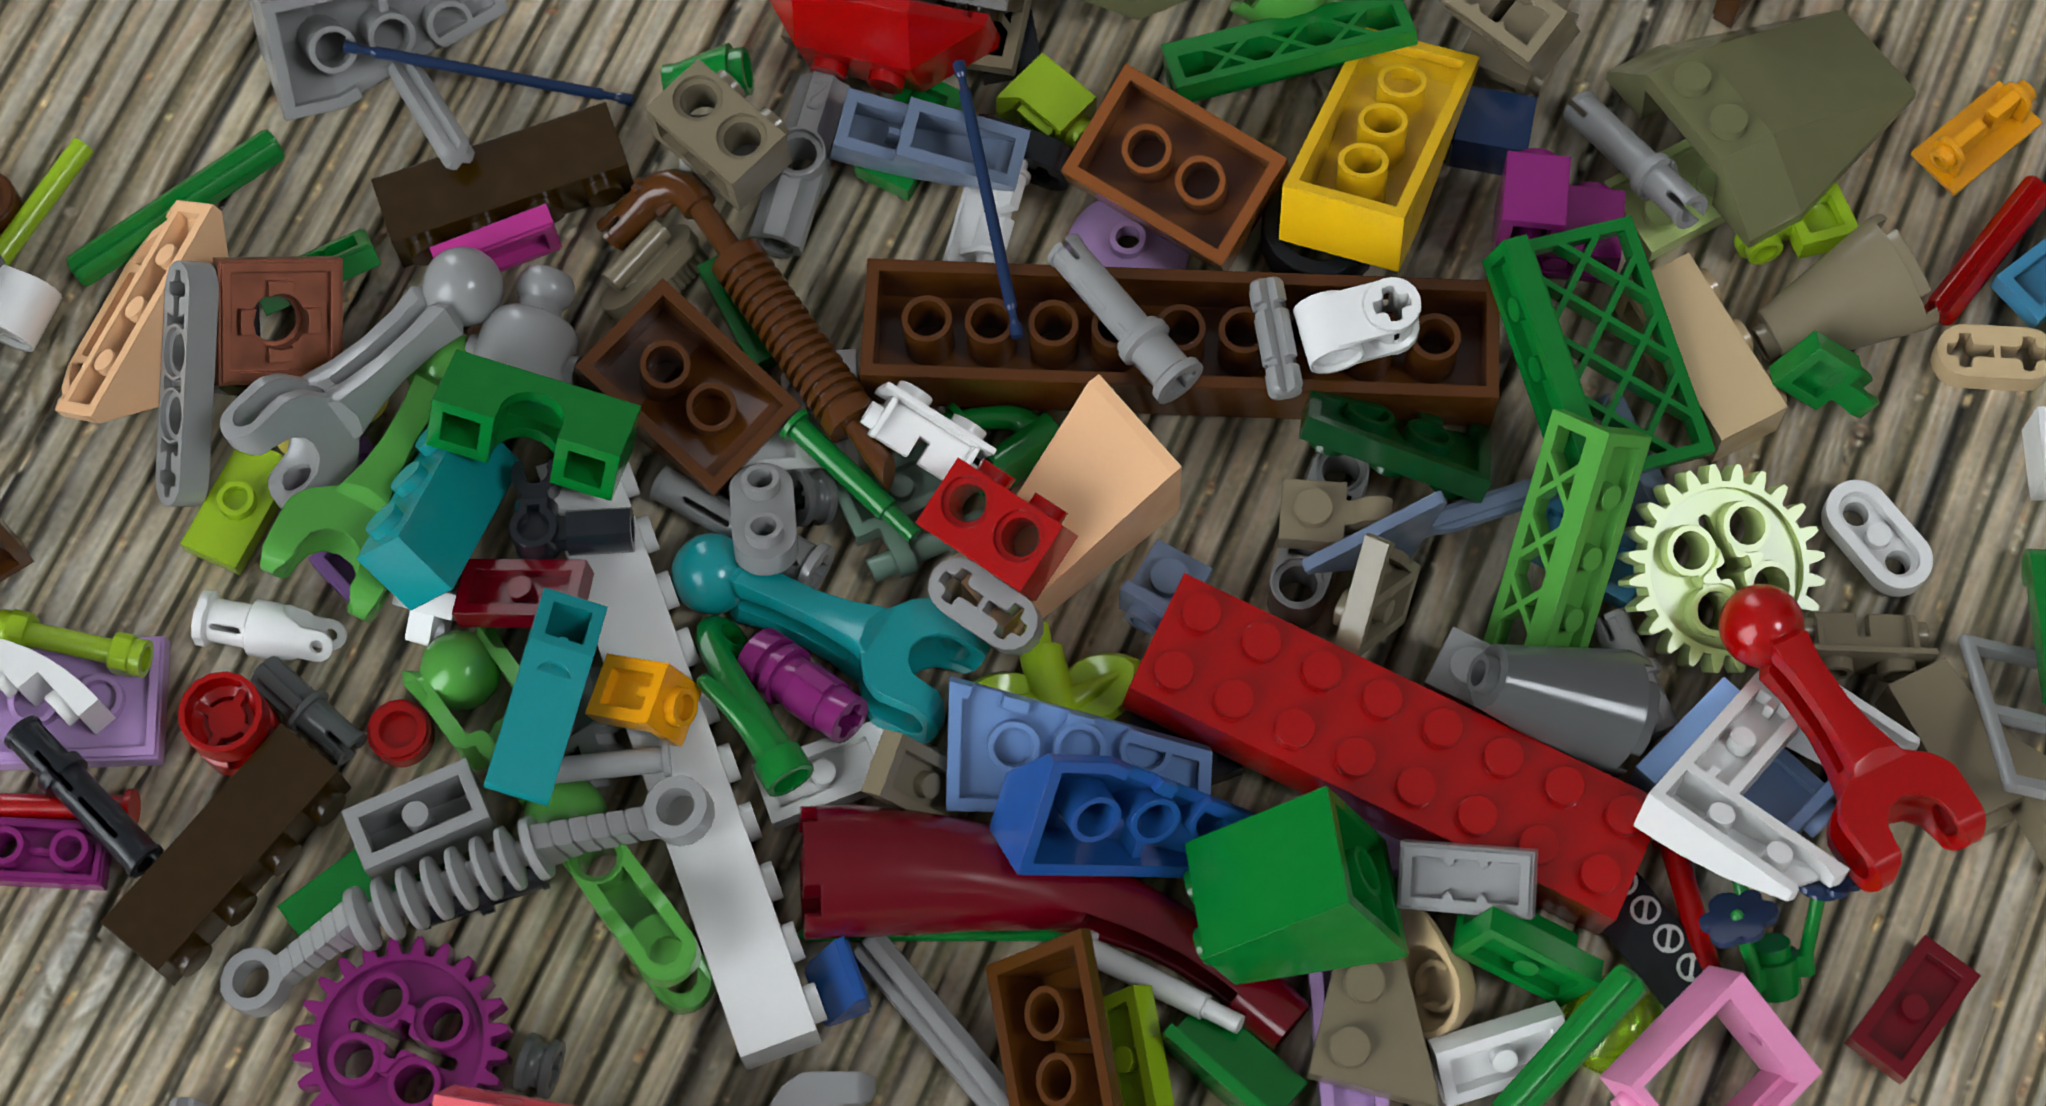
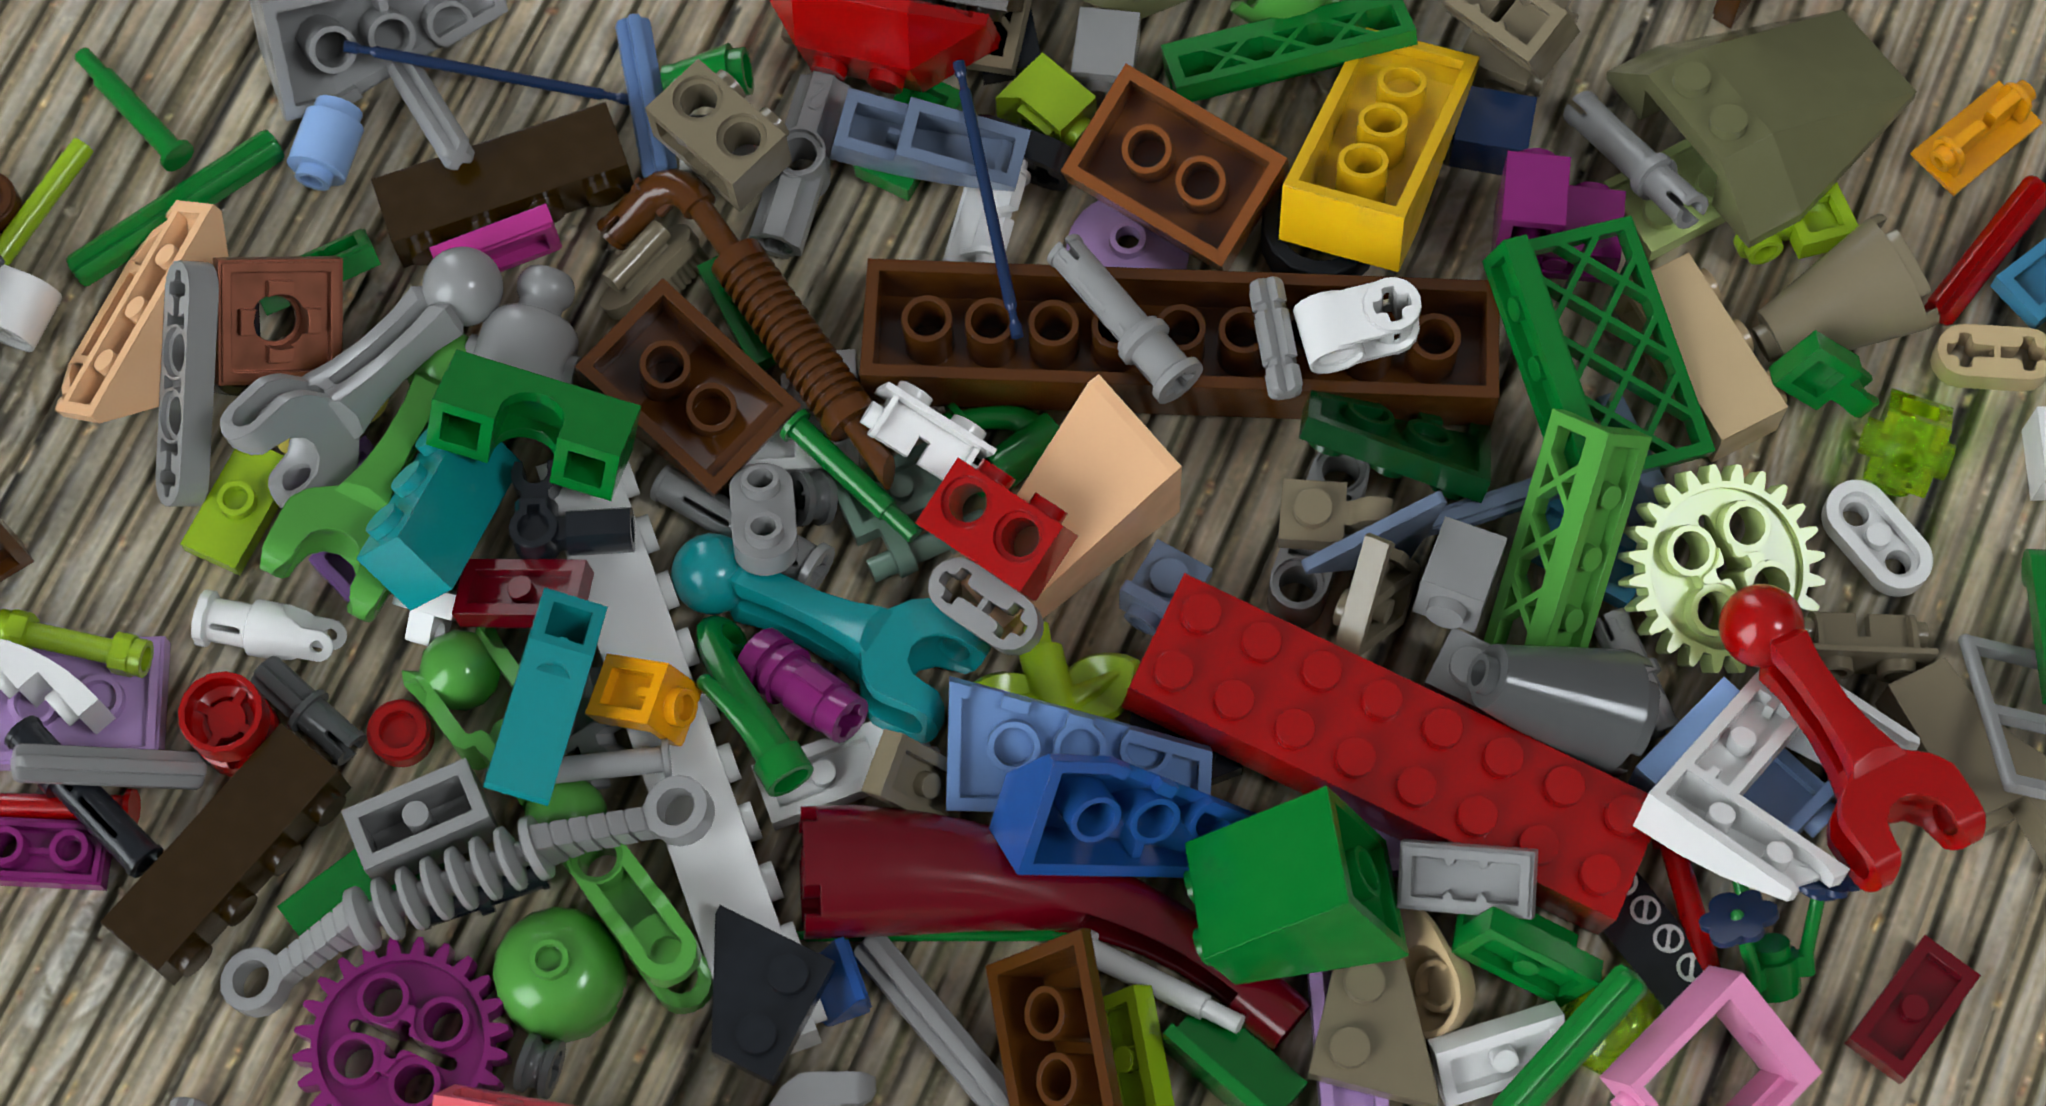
(107, 766): none -> light grey axle
(173, 152): none -> green piece
(326, 143): none -> light blue brick
(559, 974): none -> bright green cylinder
(642, 87): none -> medium blue axle
(761, 994): none -> black wing
(1103, 46): none -> light grey brick
(1459, 575): none -> light grey slope
(1907, 445): none -> clear neon green brick

